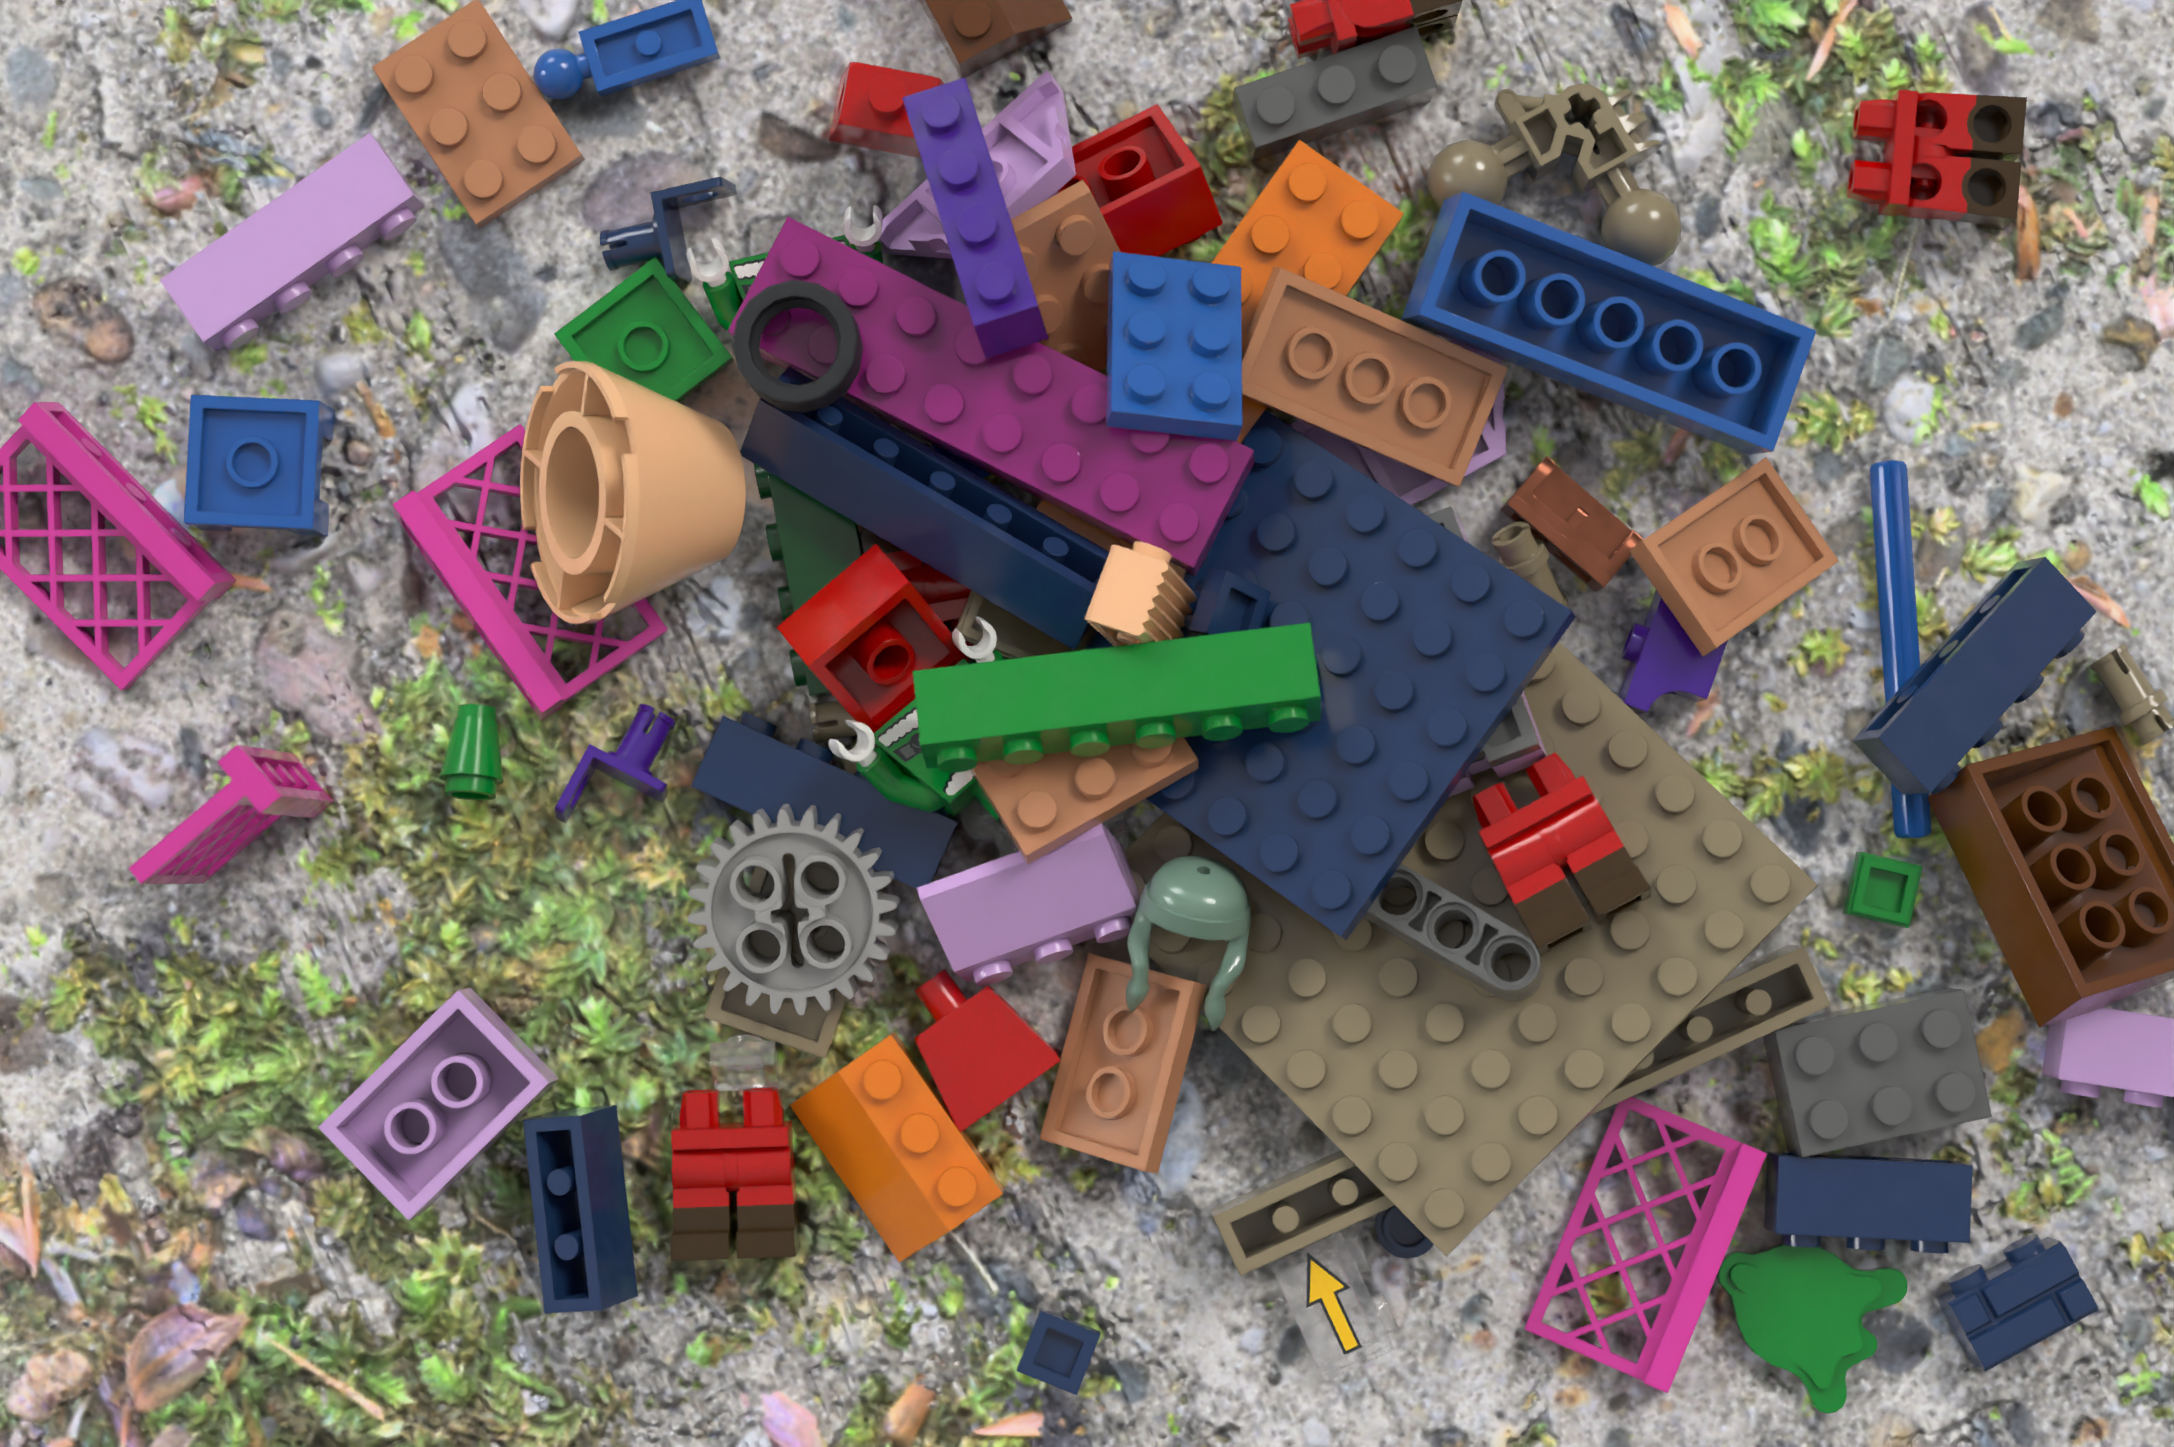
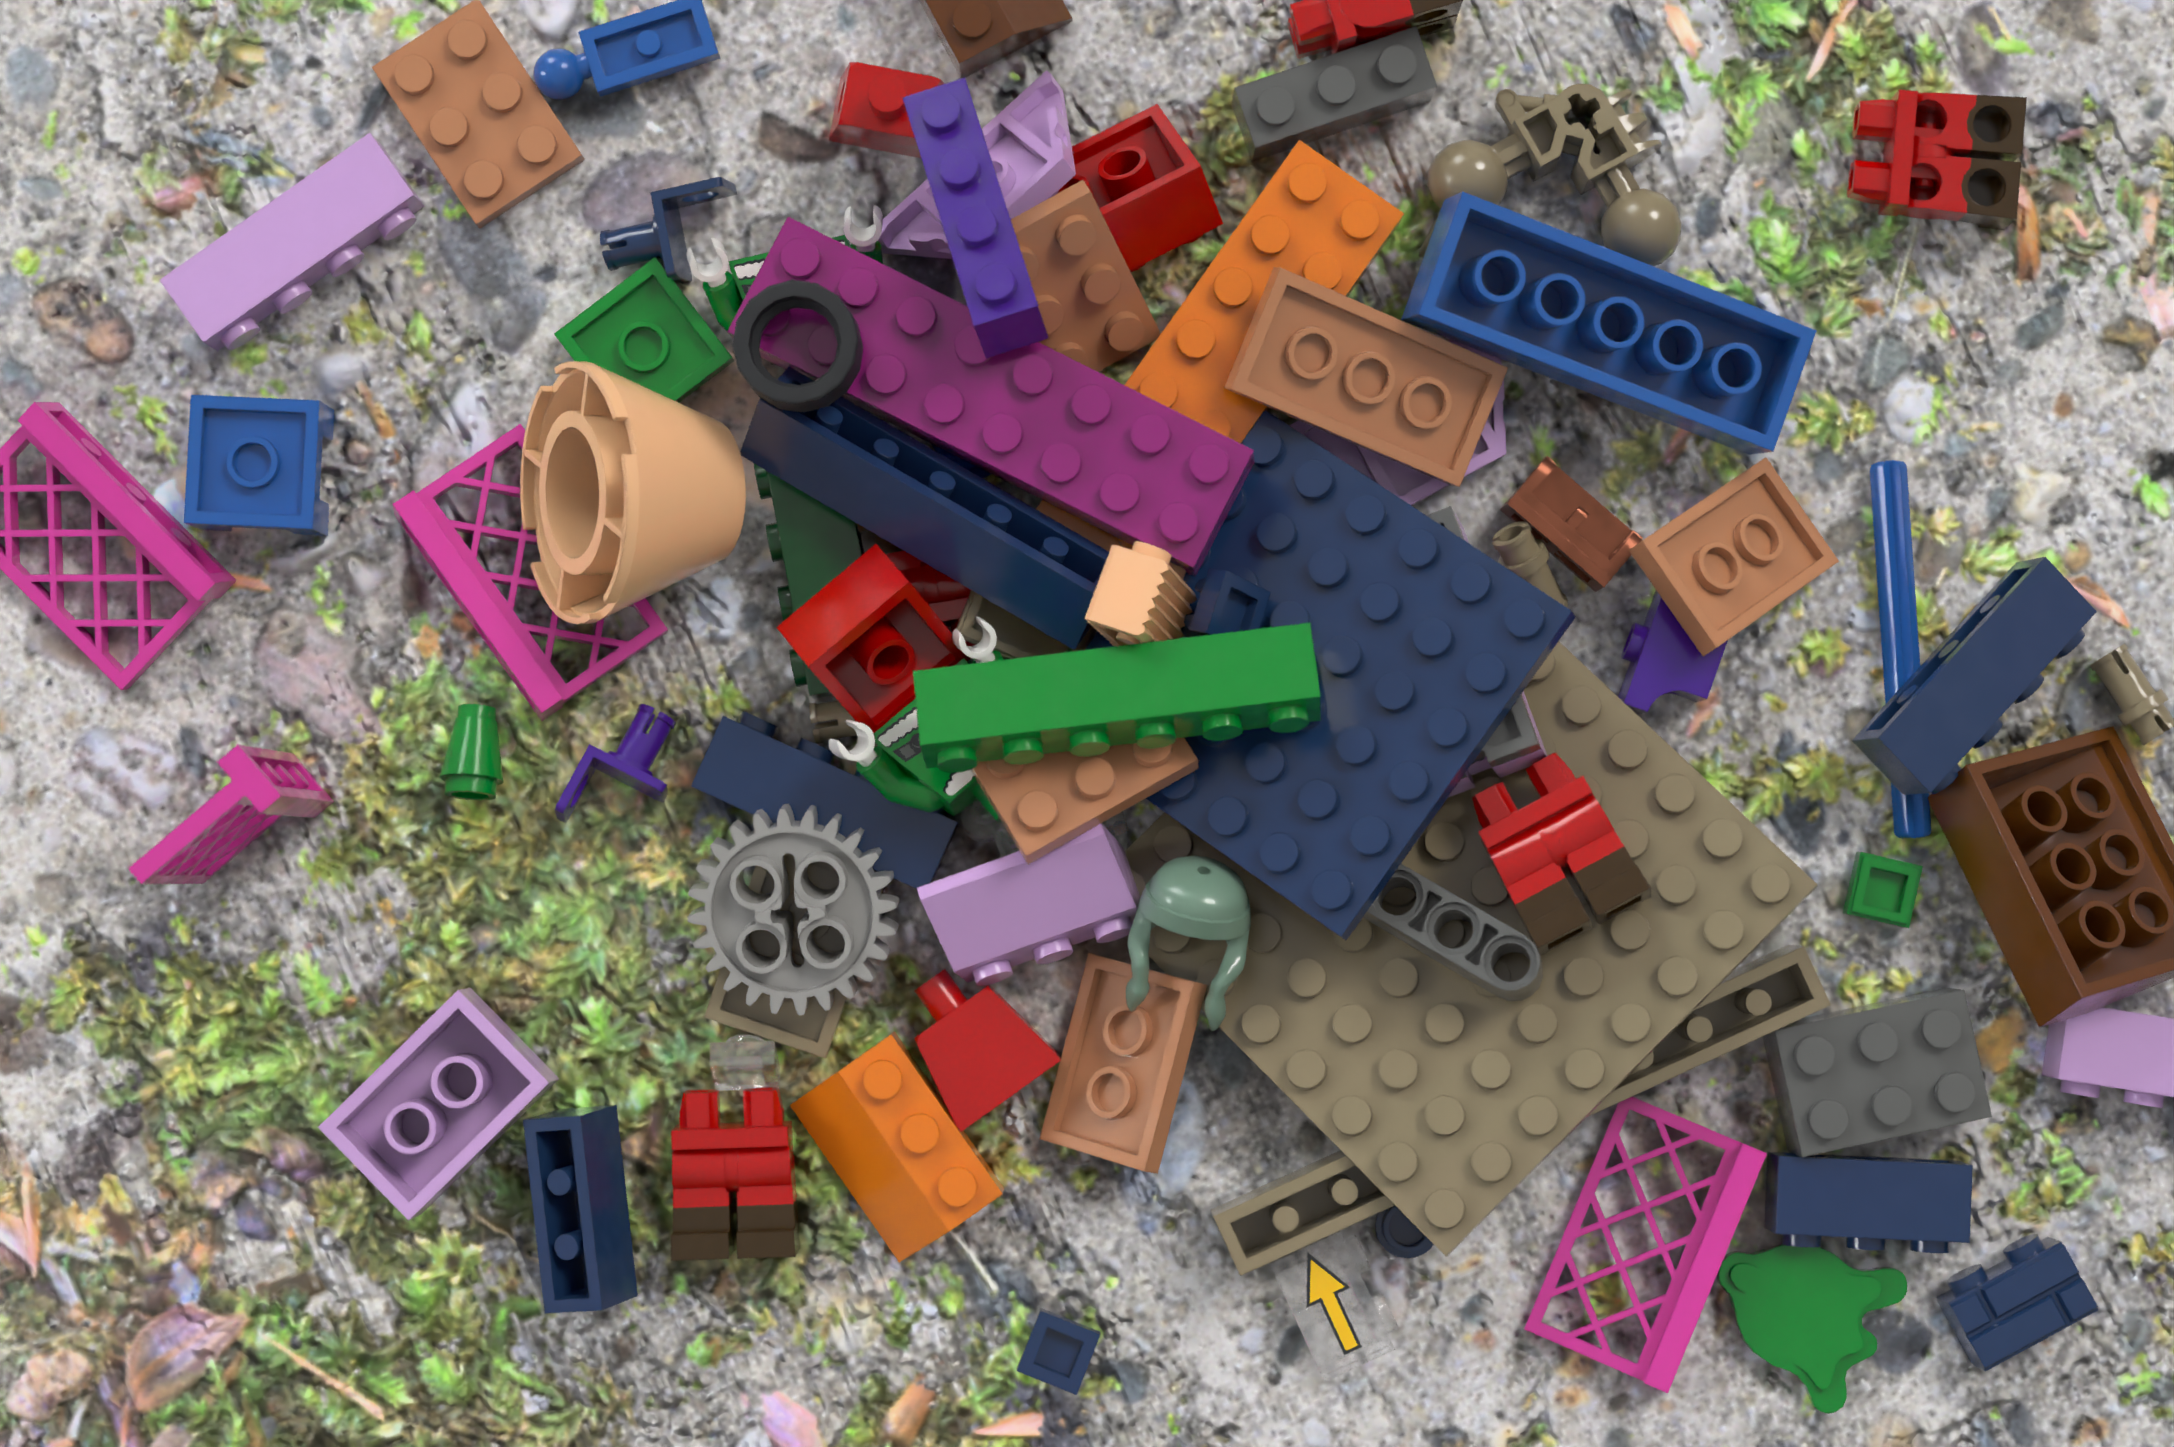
(1174, 346): blue plate -> none

